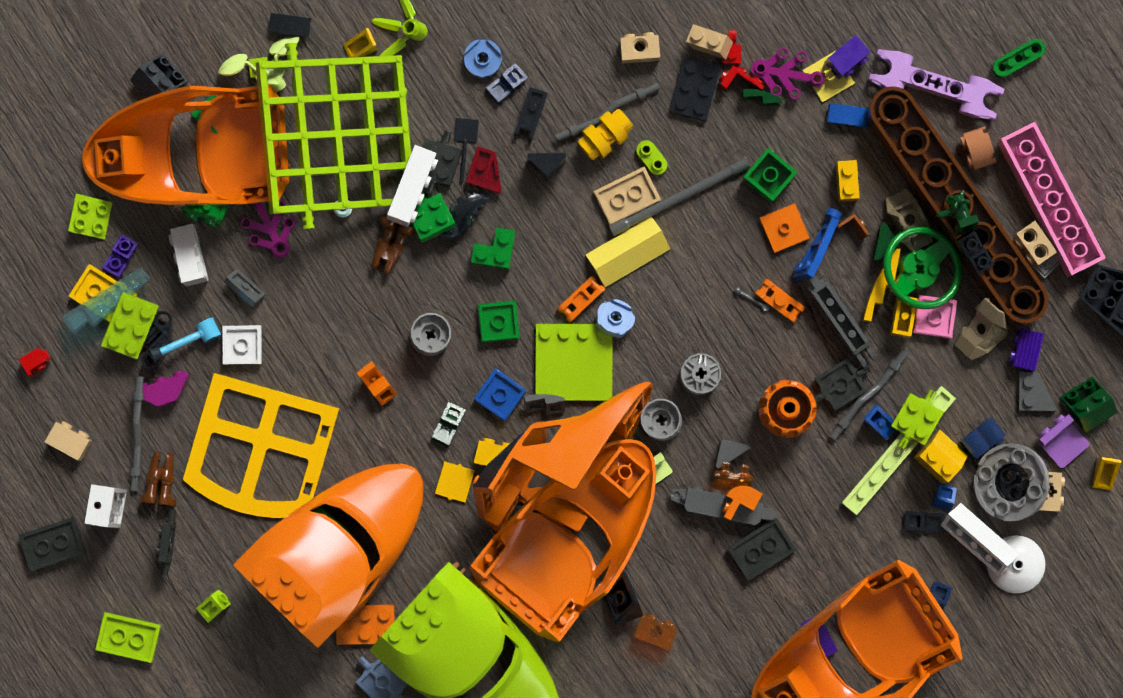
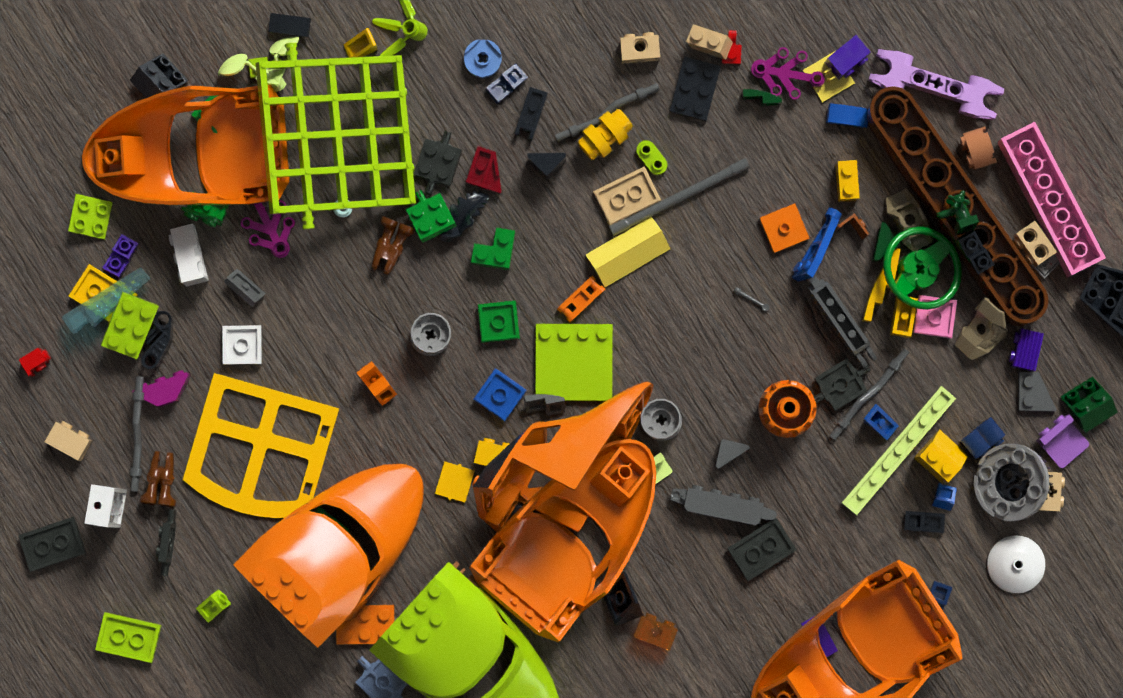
(206, 330): medium azure piece -> none
(411, 186): white brick -> none
(448, 424): slope -> none
(466, 131): black piece -> none
(611, 327): plate -> none
(692, 382): light grey wheel -> none
(727, 78): red bracket -> none
(728, 480): clear orange plate -> none
(741, 495): orange brick -> none
(769, 175): green brick -> none
(779, 300): orange plate -> none
(917, 419): lime plate -> none
(979, 539): white brick -> none
(1024, 52): green plate -> none
(1105, 472): yellow slope -> none

